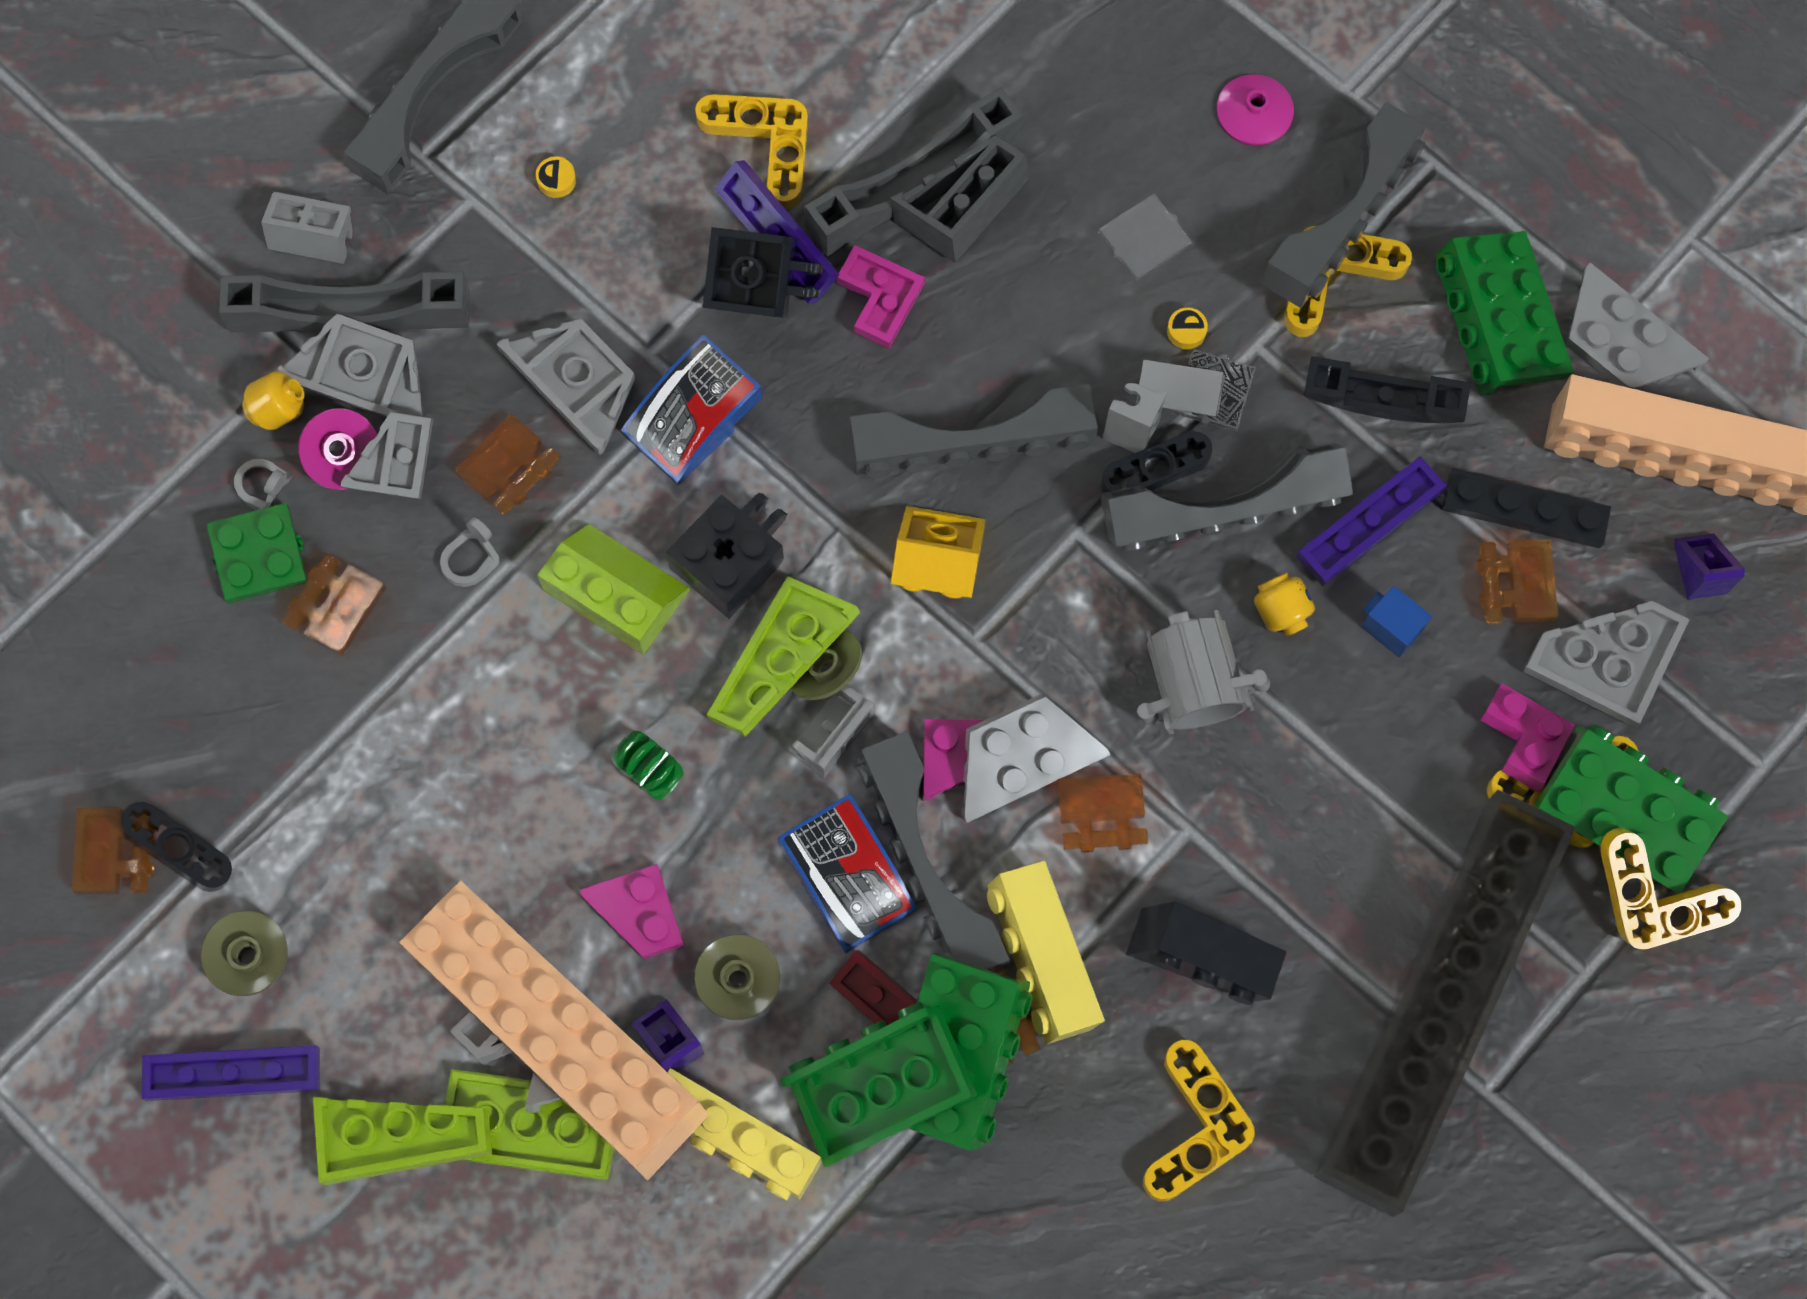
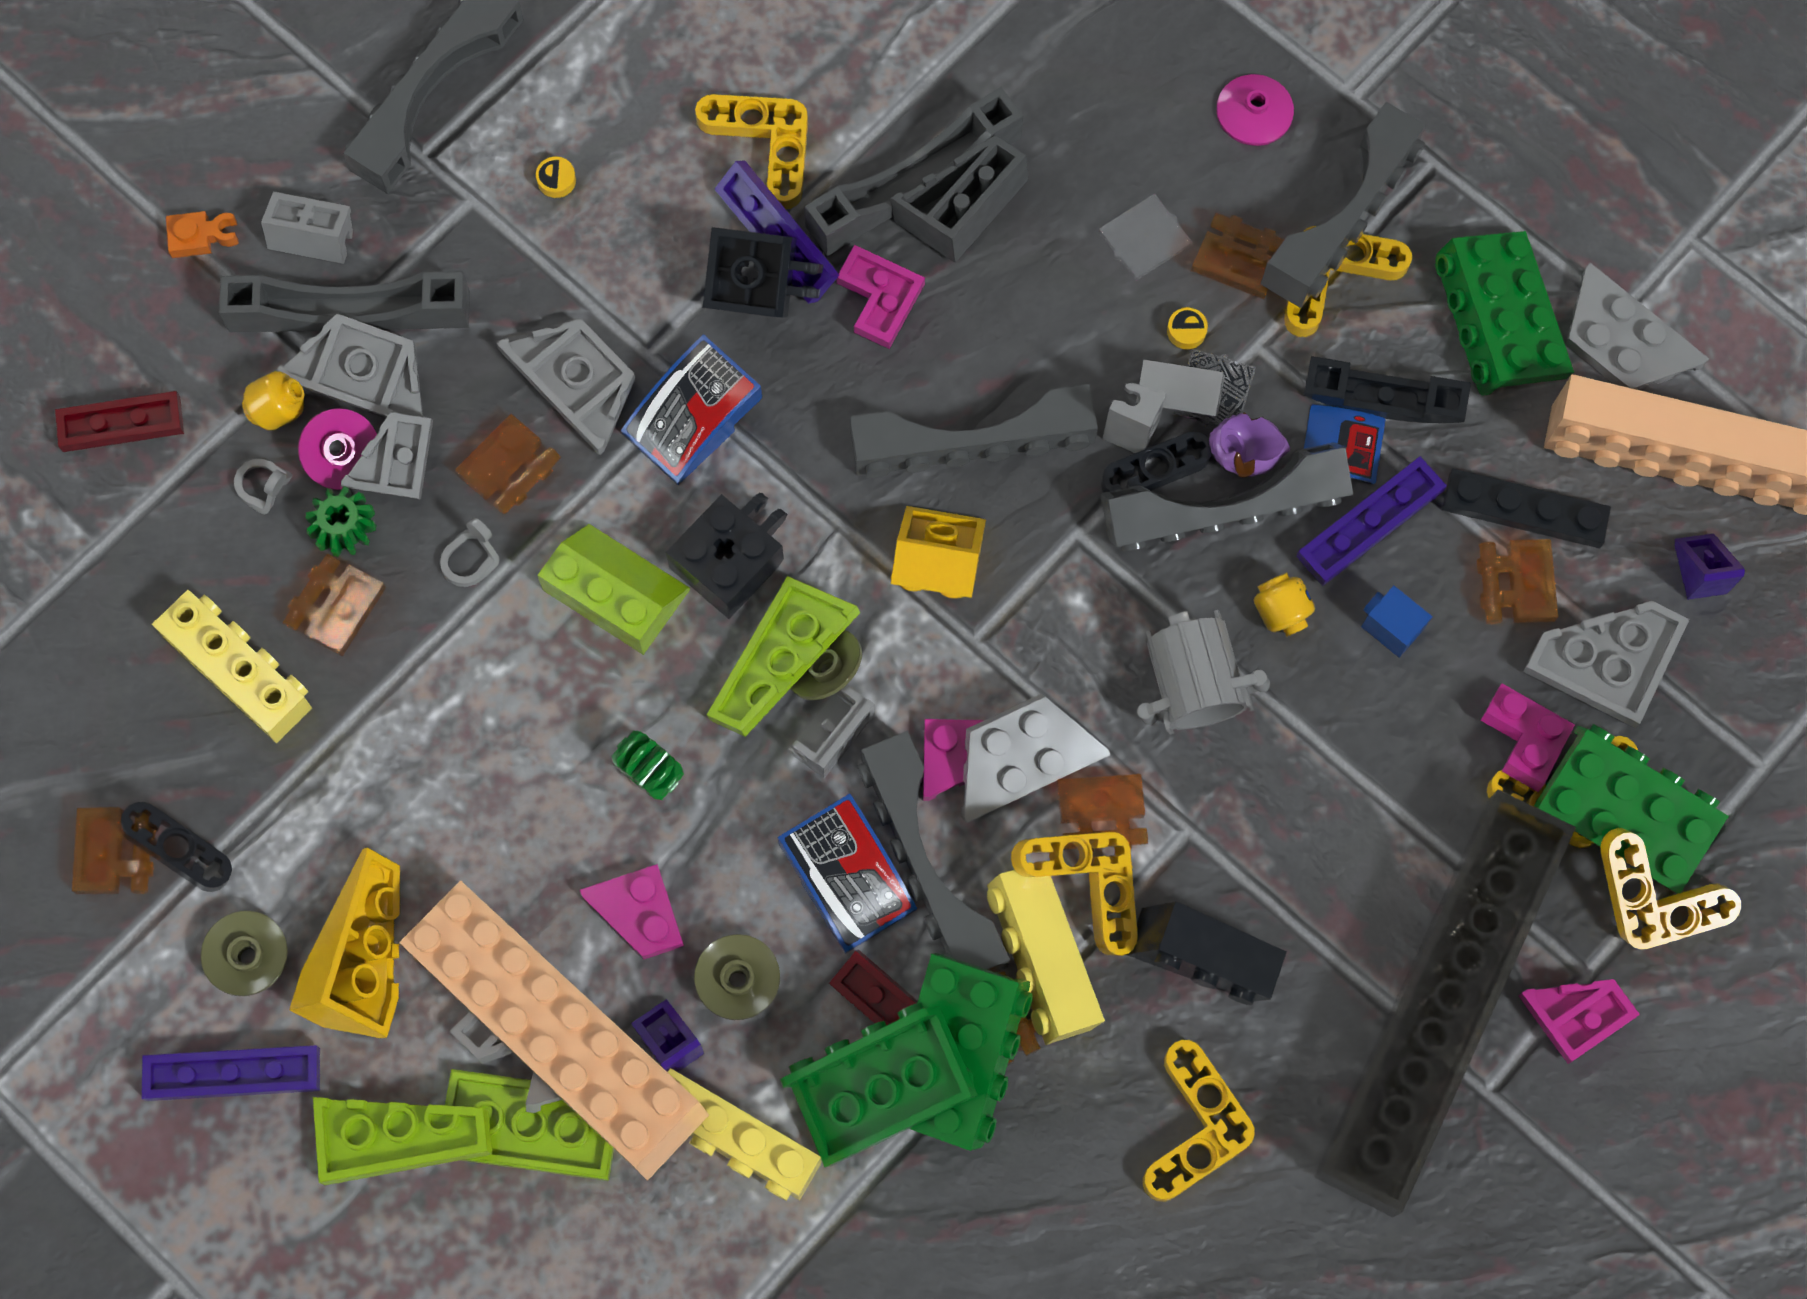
(119, 421): none -> dark red plate
(193, 233): none -> orange plate
(232, 665): none -> light yellow brick
(257, 553): green plate -> none
(340, 535): none -> green gear
(351, 966): none -> yellow wedge
(1101, 872): none -> yellow beam
(1233, 262): none -> clear orange plate
(1247, 445): none -> medium lavender hair
(1353, 429): none -> sticker
(1579, 1015): none -> dark pink wing

